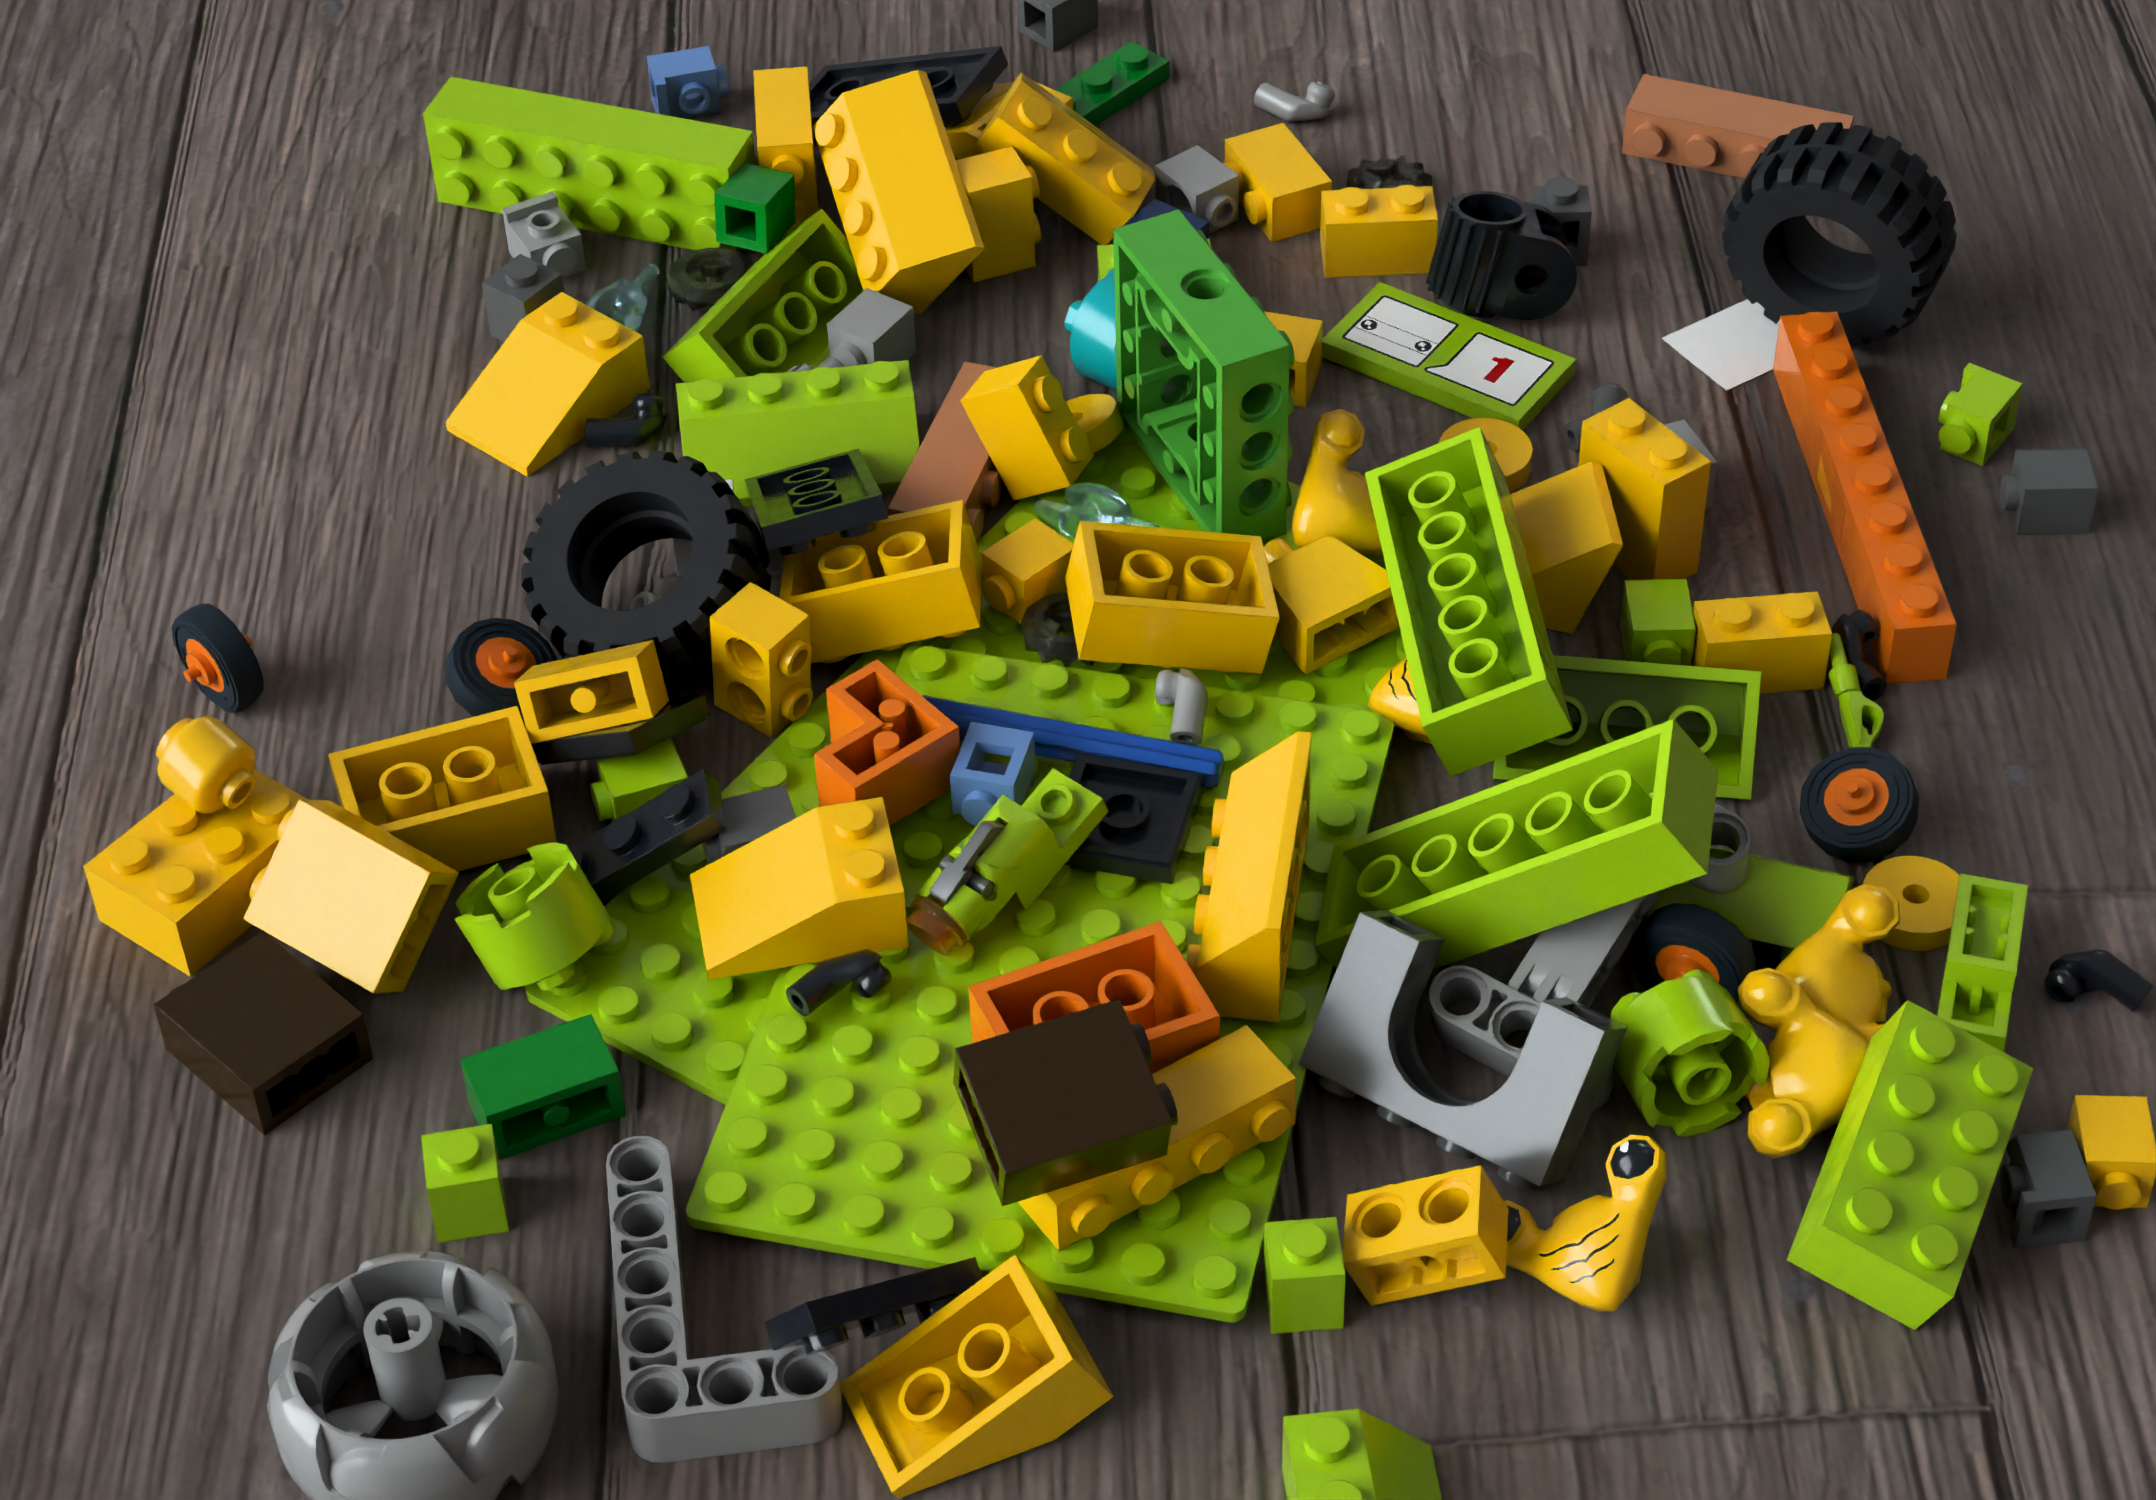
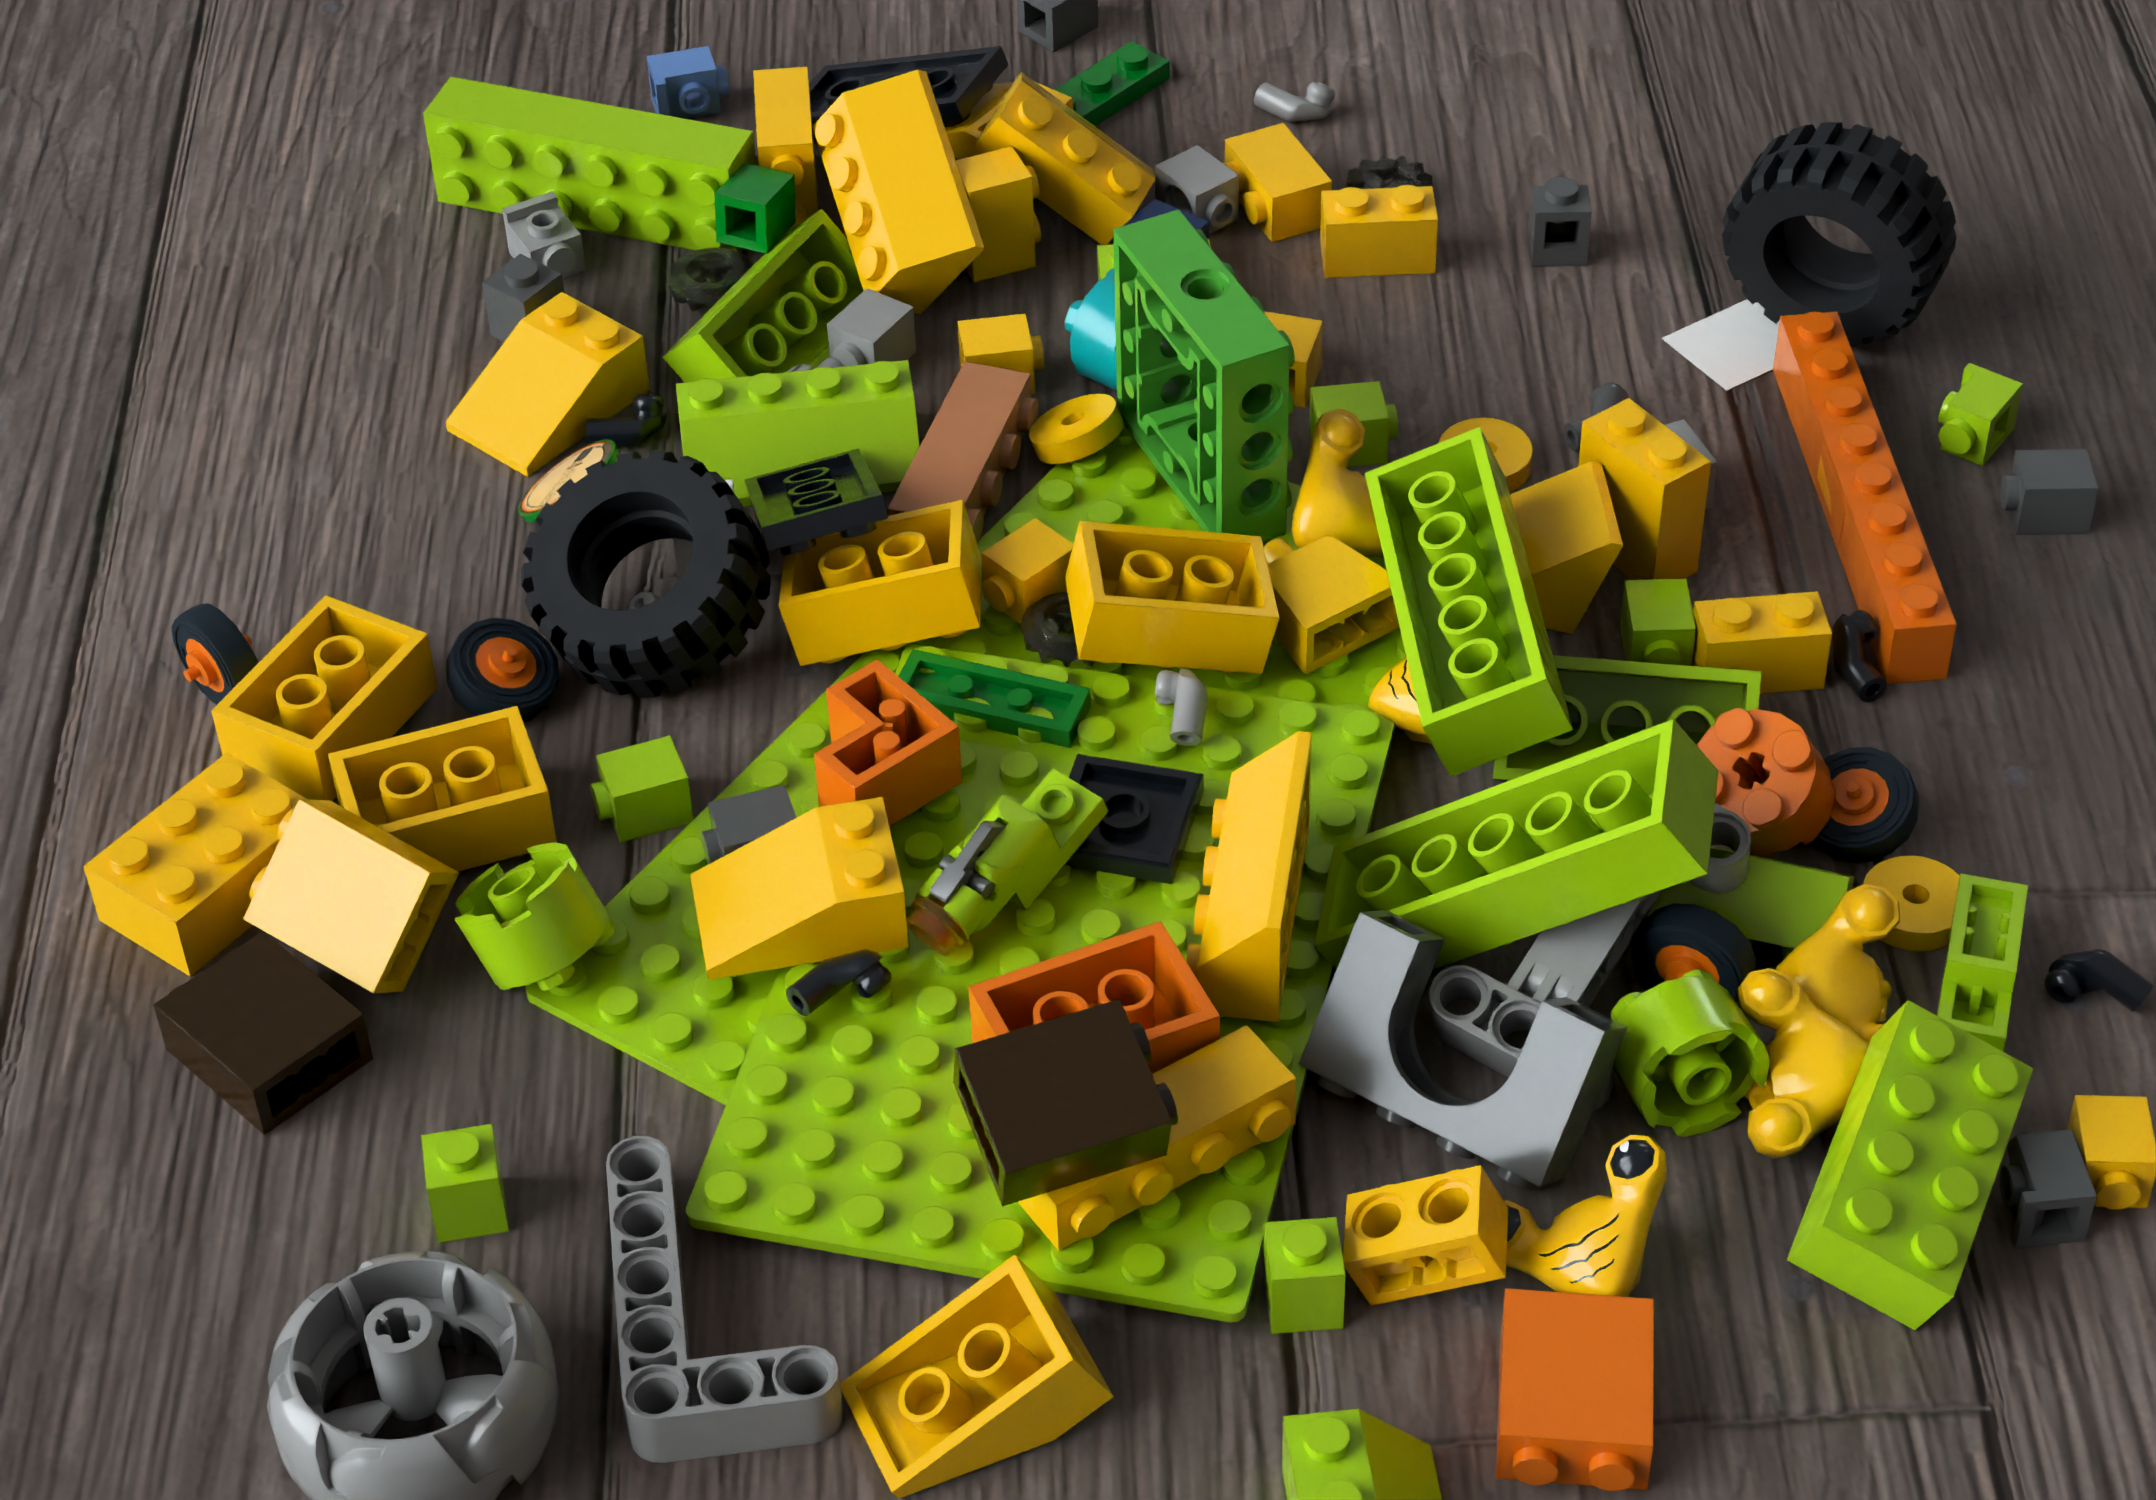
(206, 764): yellow head -> none
(323, 690): none -> yellow brick
(544, 1086): green brick -> none
(572, 467): none -> piece
(591, 692): yellow brick -> none
(625, 299): clear light blue hand -> none
(628, 738): black tile -> none
(652, 835): black plate -> none
(761, 660): yellow brick -> none
(873, 1308): black plate -> none
(980, 783): medium blue brick -> none
(1001, 344): none -> yellow brick
(1006, 692): none -> green plate
(1027, 428): yellow brick -> none
(1067, 739): blue axle -> none
(1089, 503): clear light blue hand -> none
(1369, 406): none -> lime brick
(1447, 357): tile -> none
(1494, 250): black piece -> none
(1576, 1389): none -> orange brick
(1710, 125): nougat brick -> none
(1772, 749): none -> orange brick
(1852, 703): lime hand -> none

